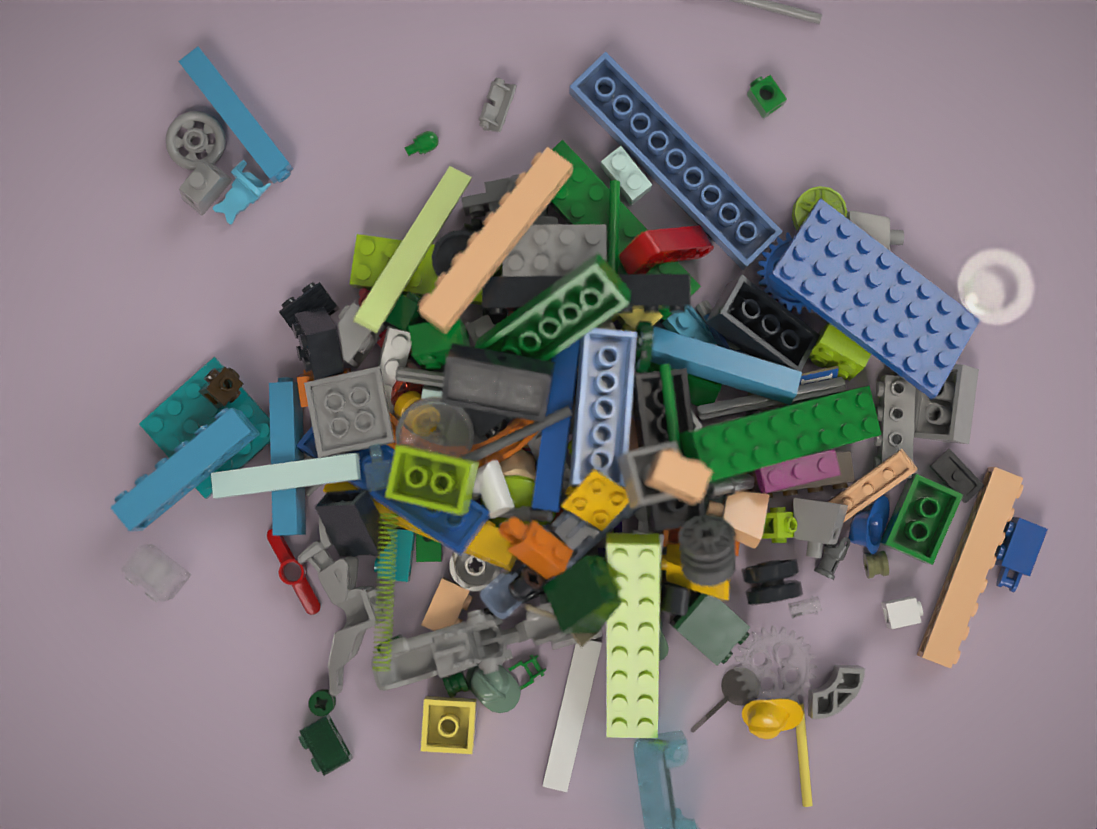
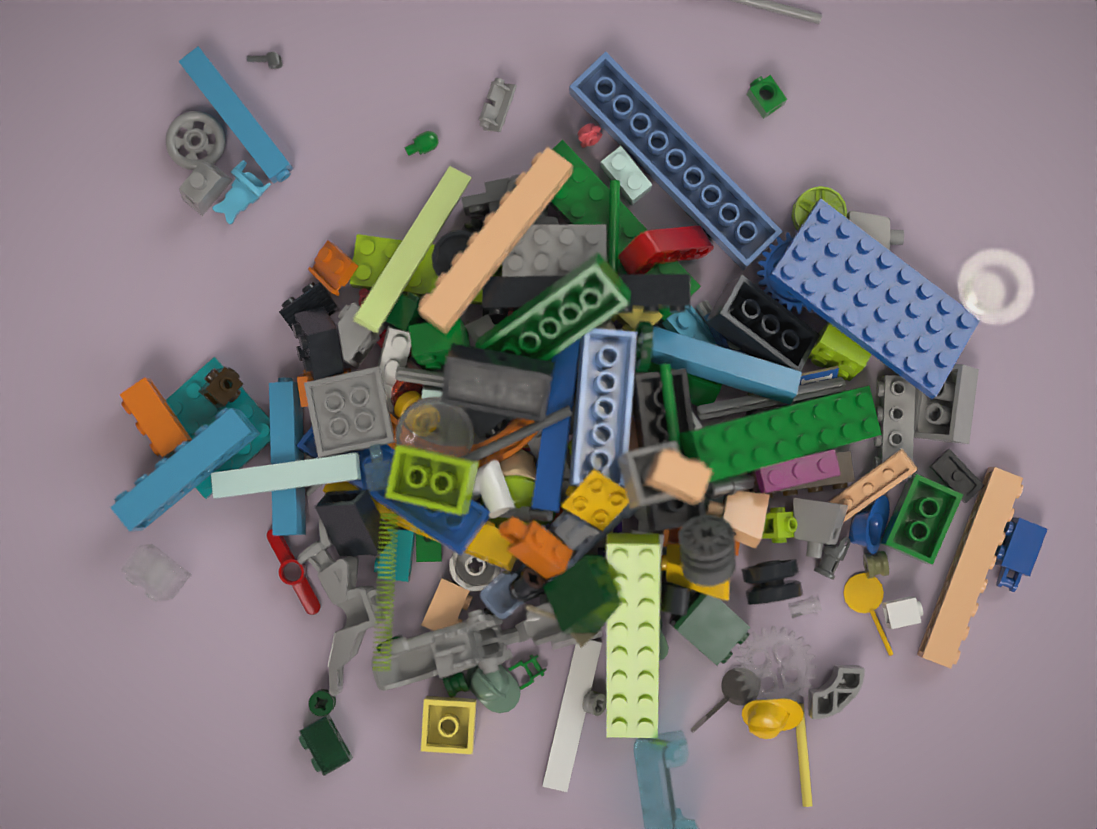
(154, 417): none -> orange brick
(273, 59): none -> dark grey hand
(333, 267): none -> orange plate
(589, 135): none -> coral plate
(594, 703): none -> light grey bush
(865, 596): none -> yellow piece

